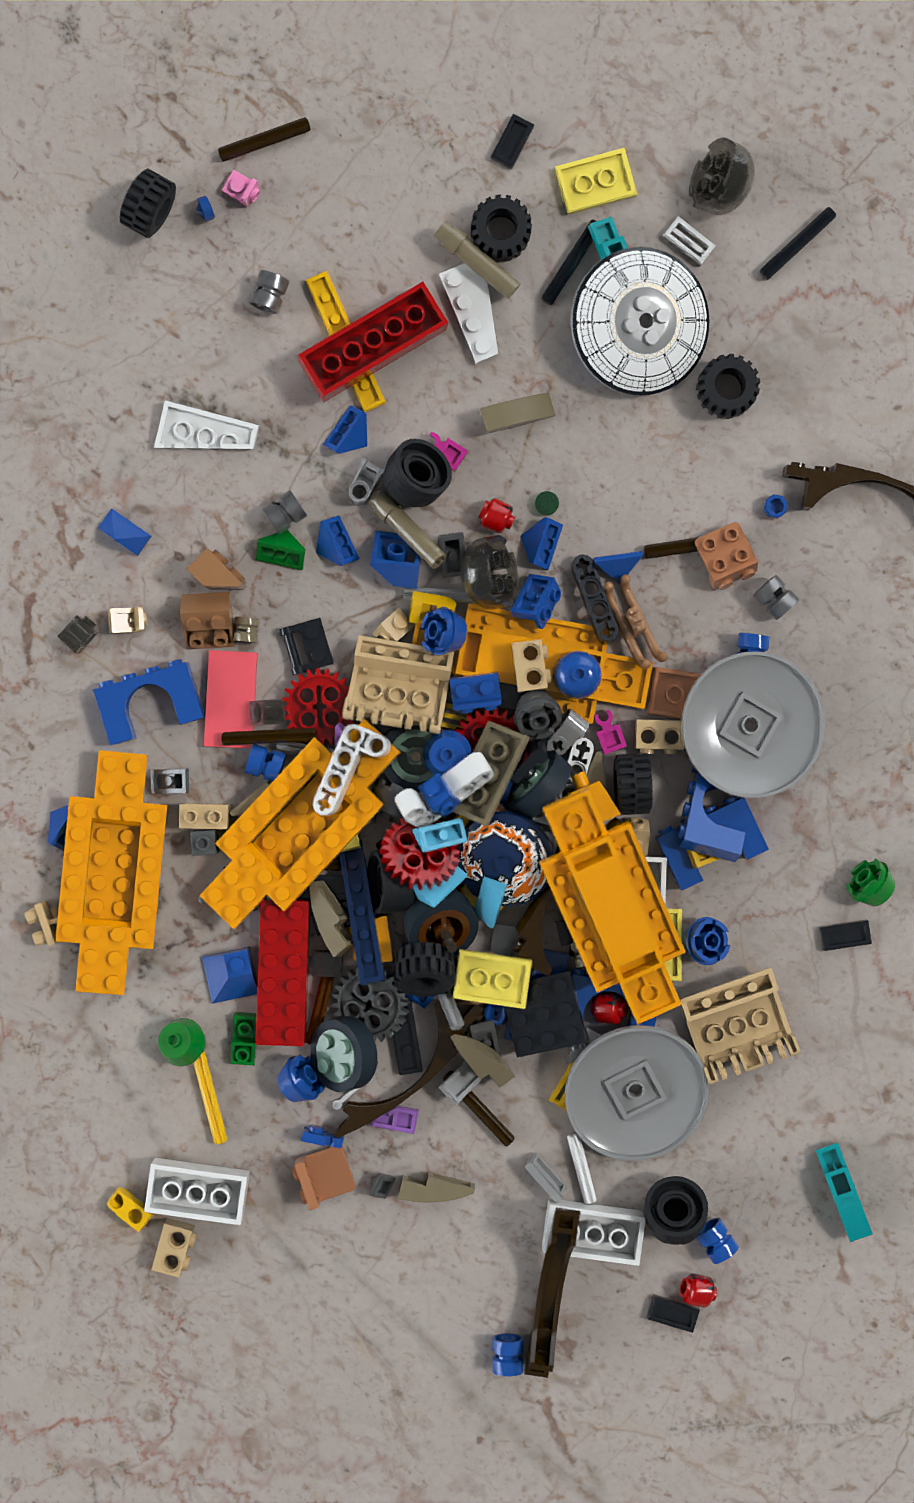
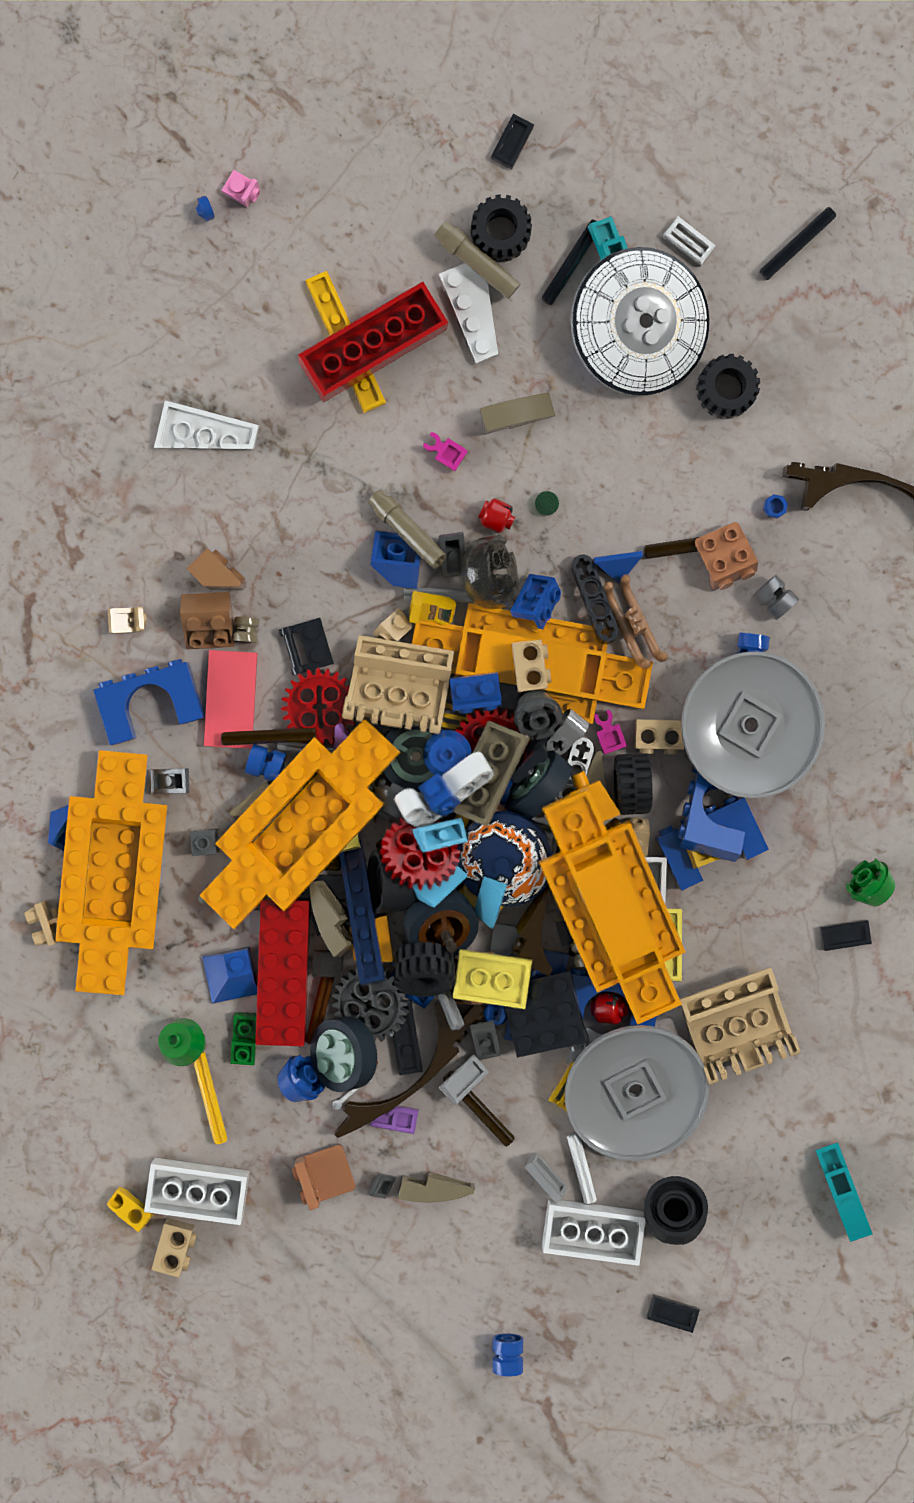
(78, 633): clear smoke brick -> none
(124, 532): blue slope -> none
(147, 203): black tyre -> none
(204, 816): tan brick -> none
(264, 139): dark brown axle -> none
(267, 712): clear smoke brick -> none
(269, 290): flat silver wheel -> none
(281, 550): green slope -> none
(284, 512): flat silver wheel -> none
(315, 1135): blue plate -> none
(335, 542): blue slope -> none
(346, 772): white beam -> none
(349, 432): blue slope -> none
(367, 477): light grey piece -> none
(417, 473): black piece -> none
(443, 631): blue cone -> none
(483, 1059): dark tan slope -> none
(541, 542): blue slope -> none
(549, 1293): dark brown slope -> none
(577, 674): blue cylinder -> none
(595, 181): light yellow tile -> none
(670, 691): nougat tile -> none
(698, 1290): red head -> none
(706, 941): blue cone -> none
(718, 1243): blue wheel -> none
(732, 178): clear smoke cylinder -> none

